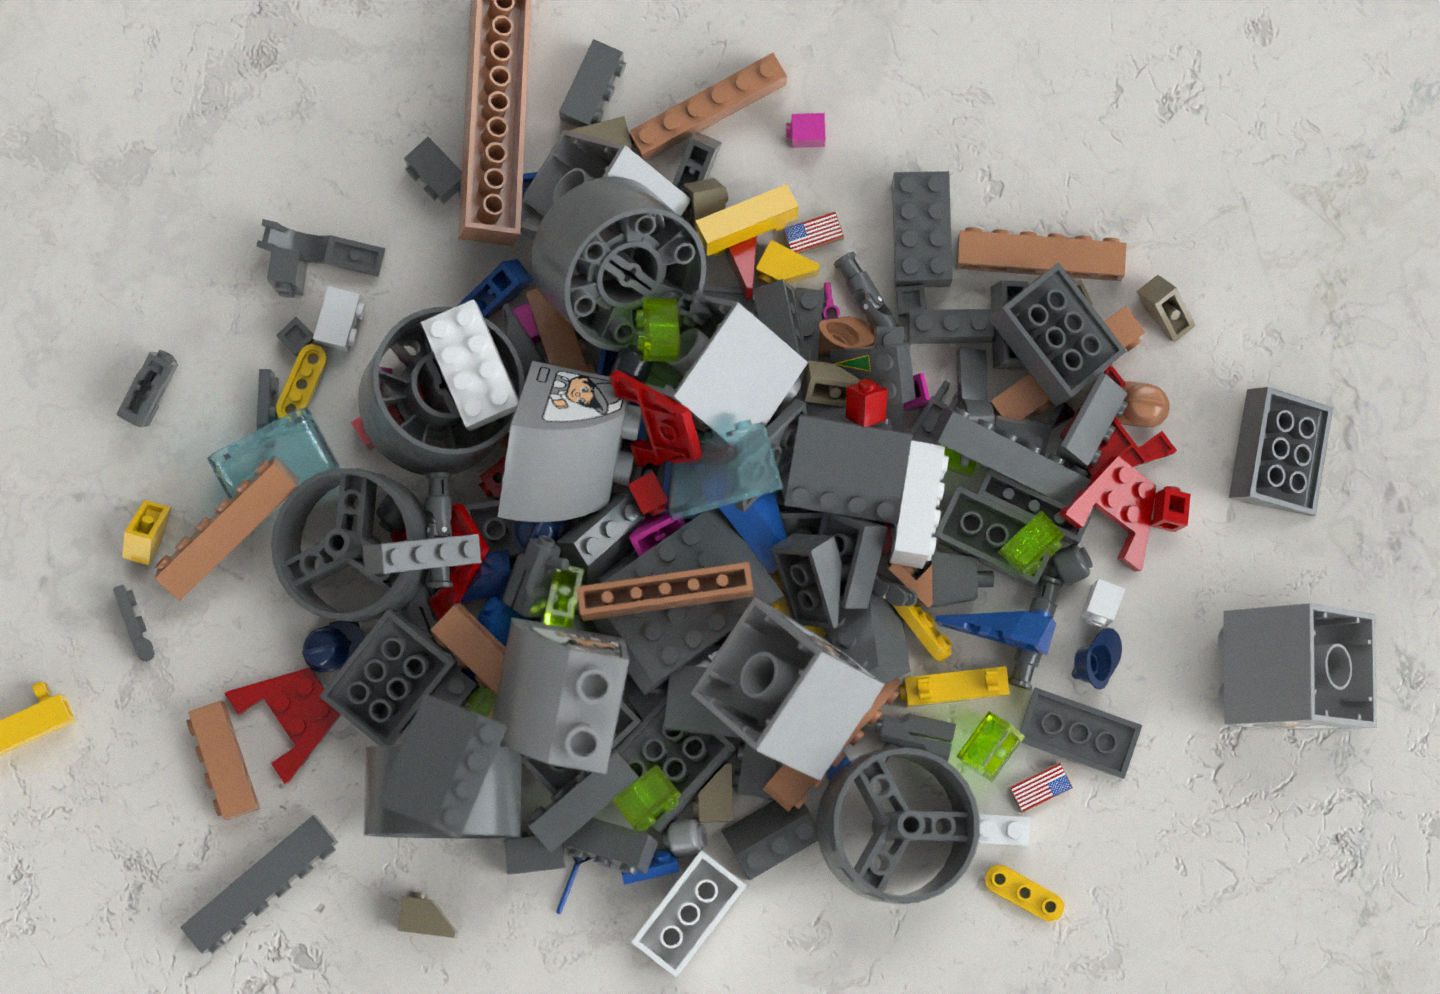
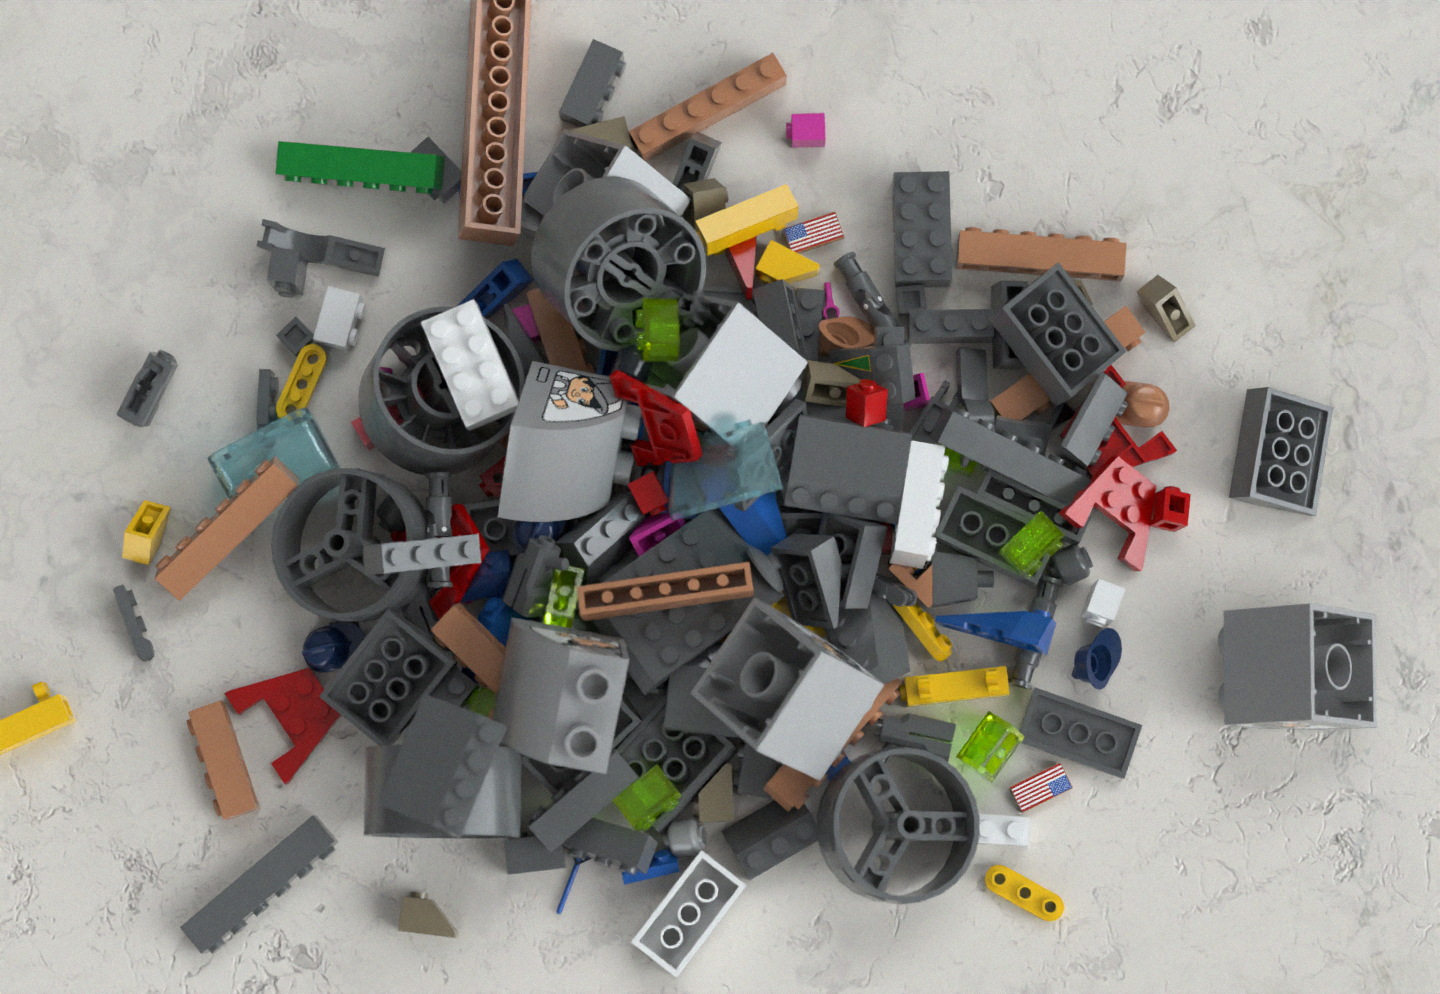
(360, 165): none -> green brick
(767, 566): none -> dark grey dish

